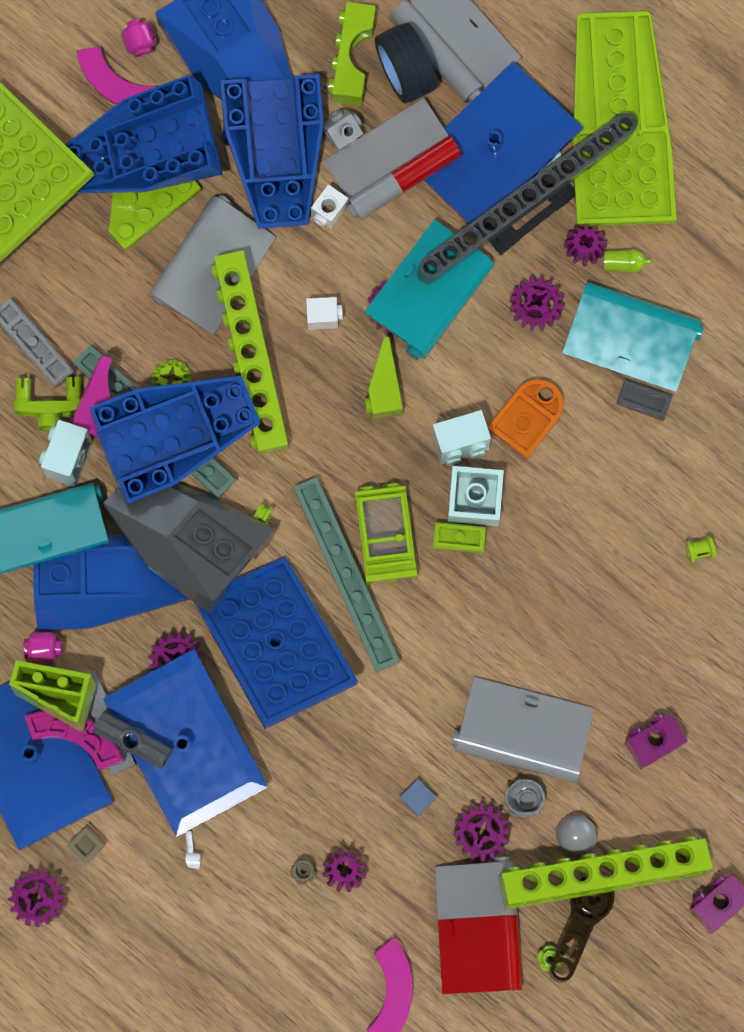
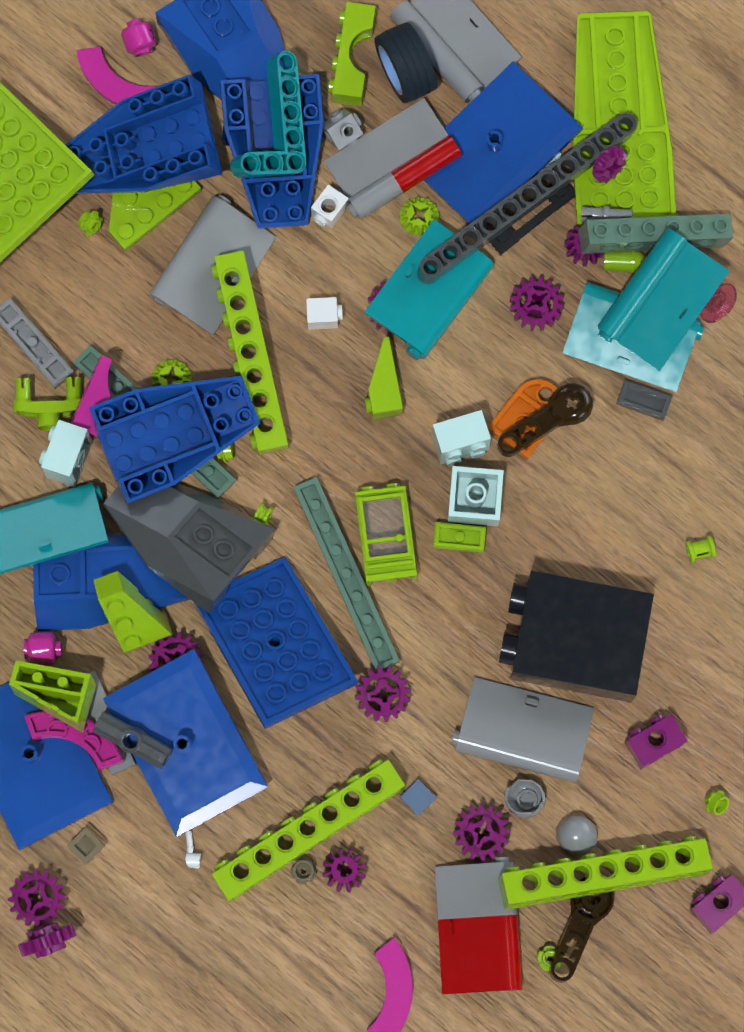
(47, 940): none -> magenta gear
(90, 222): none -> lime plate
(130, 613): none -> lime wedge
(226, 454): none -> lime plate
(280, 125): none -> teal beam
(384, 705): none -> magenta gear
(390, 786): none -> lime brick
(407, 214): none -> lime gear
(551, 417): none -> dark brown beam
(578, 636): none -> black brick
(604, 213): none -> light grey pin
(609, 164): none -> magenta gear
(644, 232): none -> sand green brick
(650, 307): none -> teal door
(716, 802): none -> lime plate
(720, 303): none -> clear pink piece

